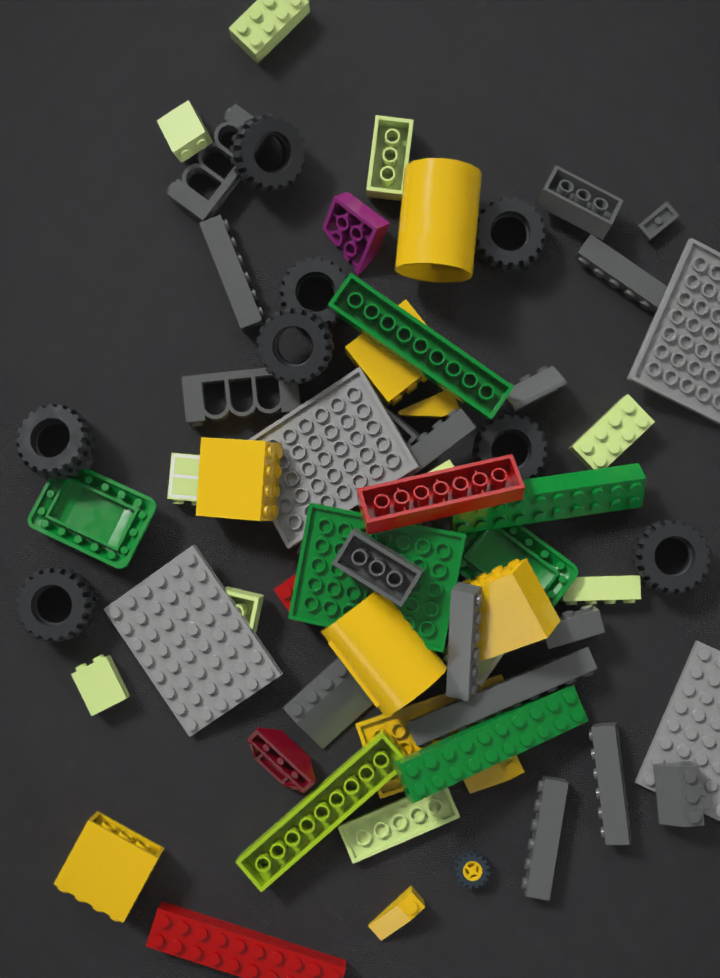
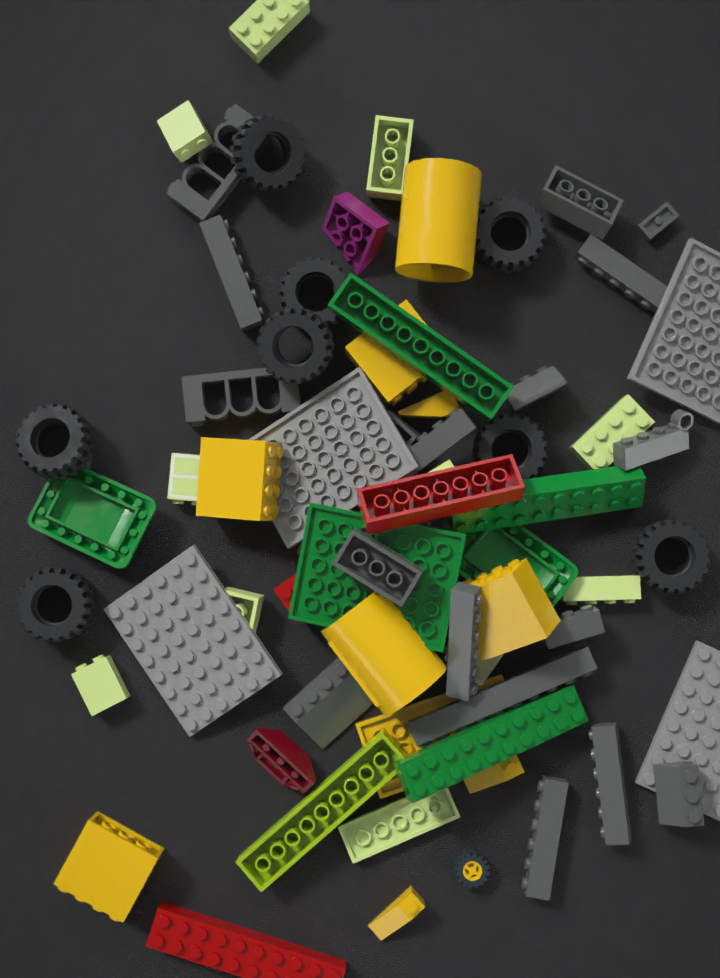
(655, 443): none -> hinge

